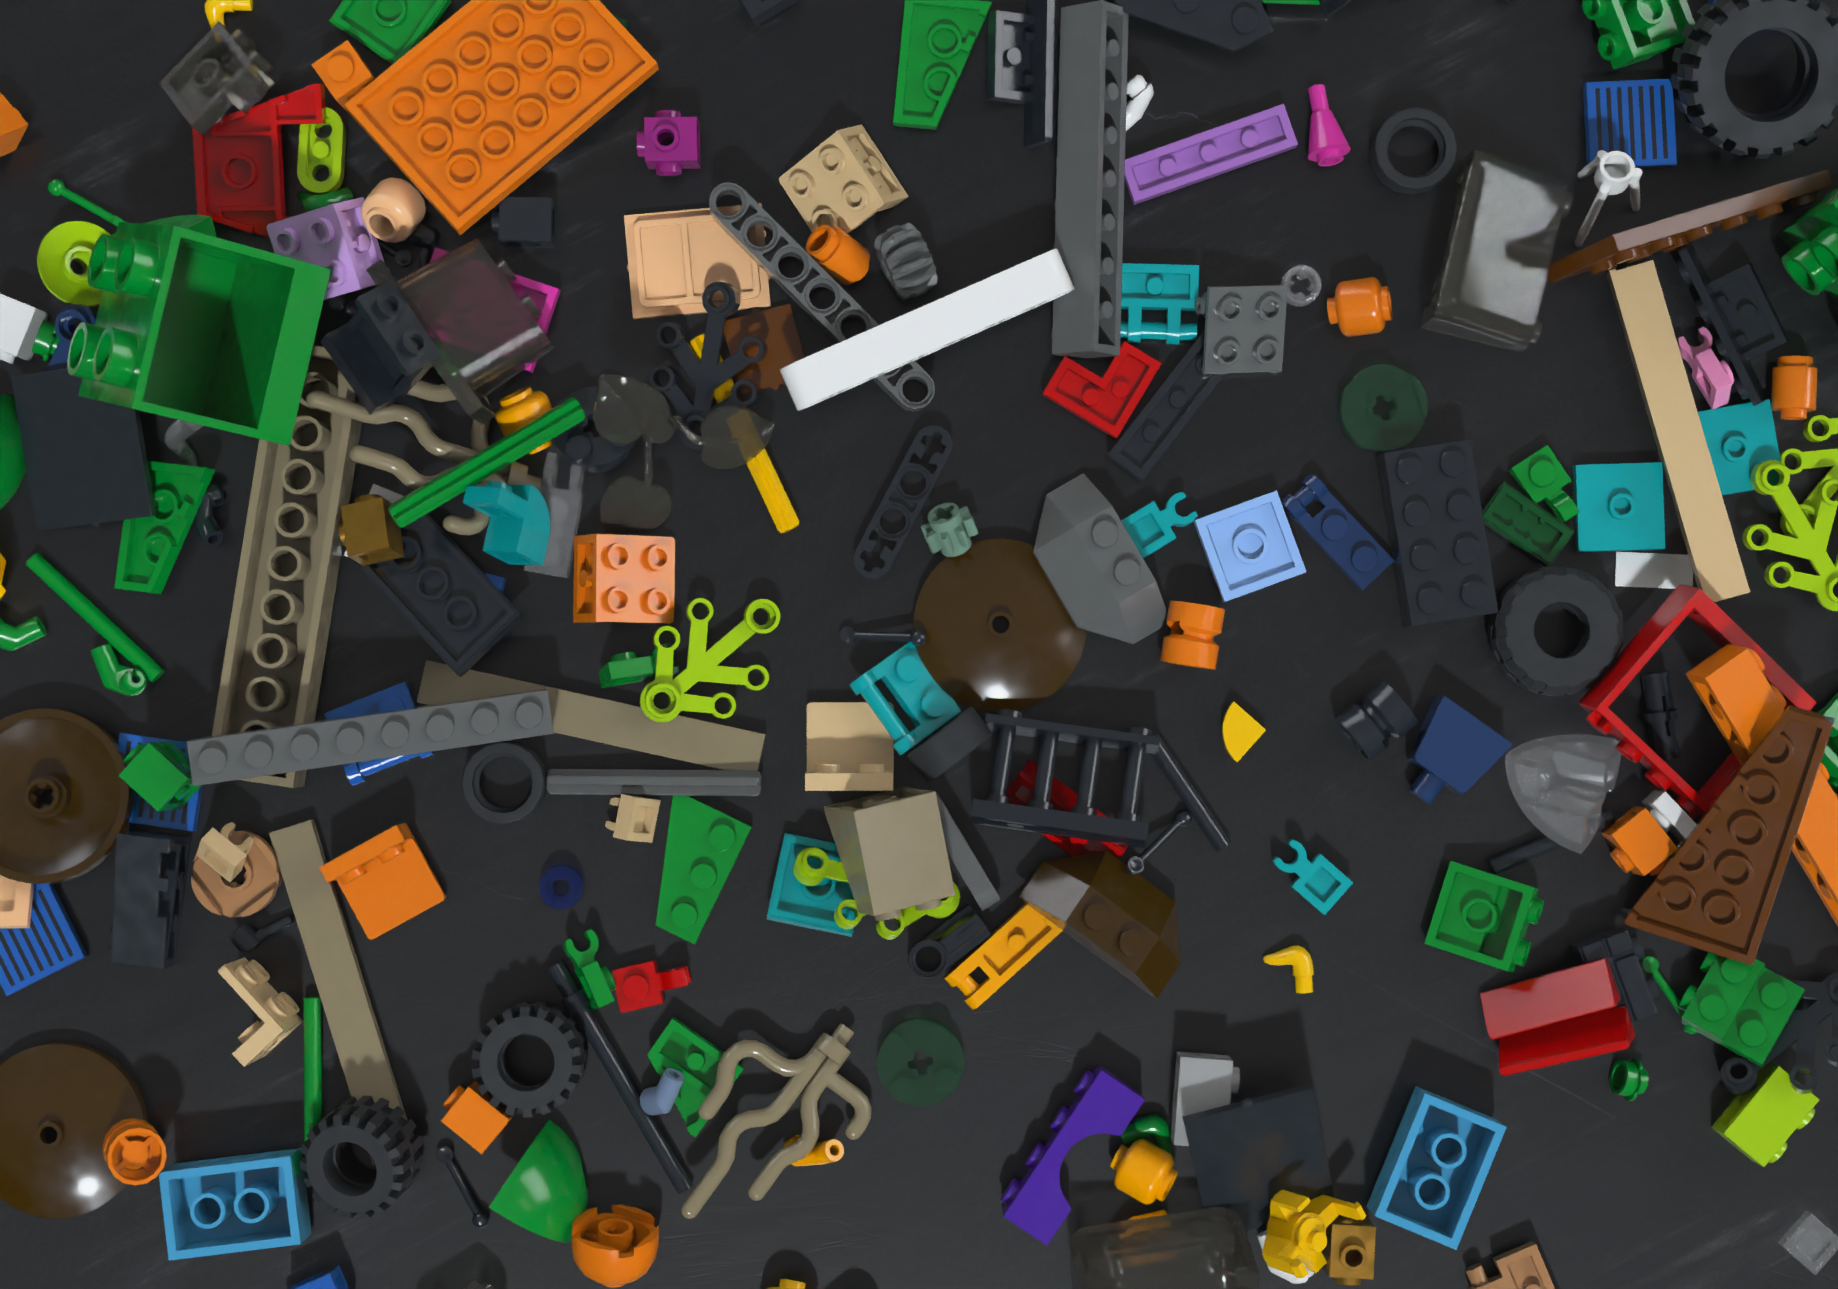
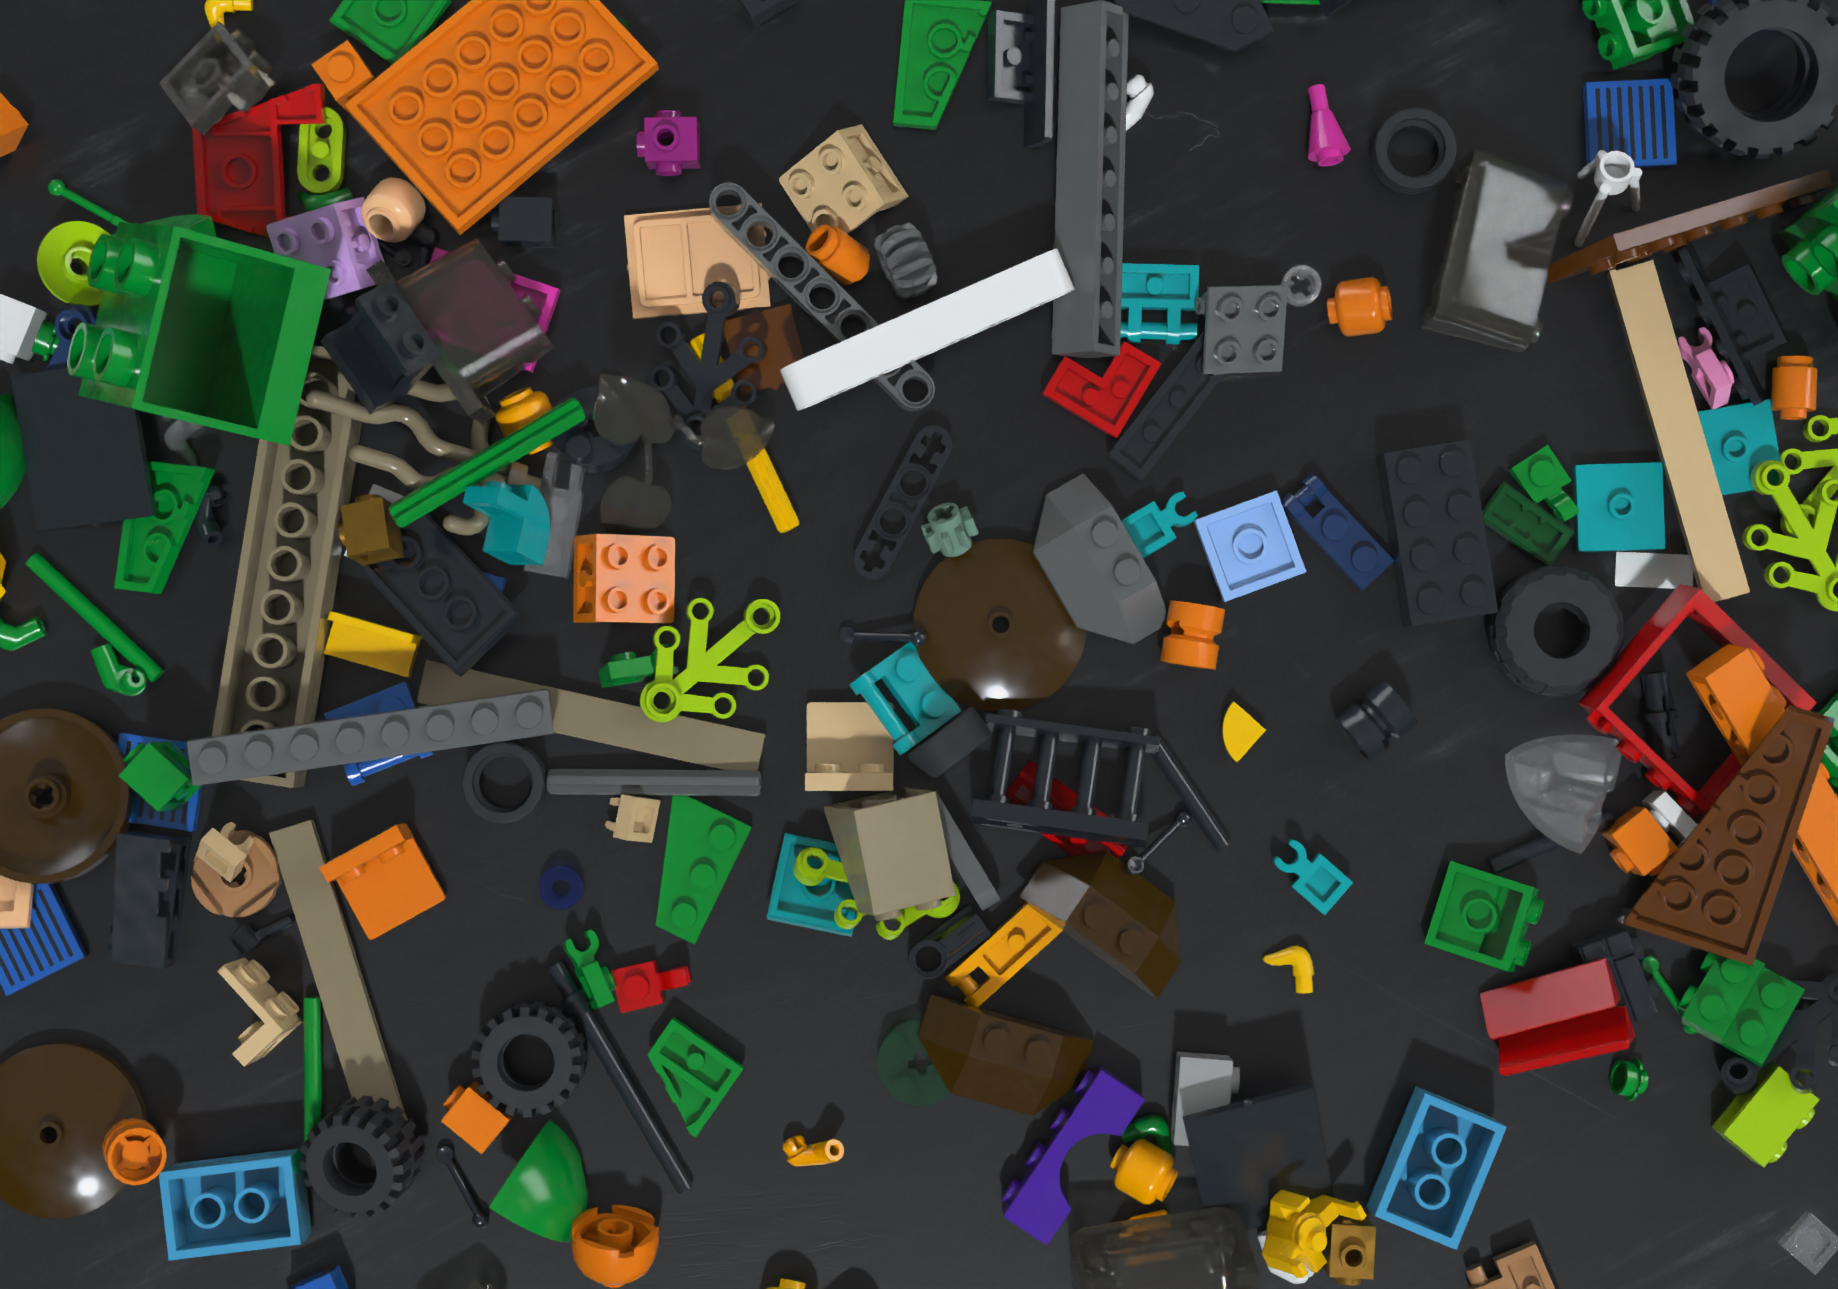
(372, 644): none -> yellow panel
(661, 1098): sand blue arm -> none
(815, 1071): dark tan plant -> none
(1000, 1056): none -> dark brown wedge
(1209, 154): medium lavender plate -> none
(1394, 385): clear green plate -> none
(1452, 750): dark blue torso -> none

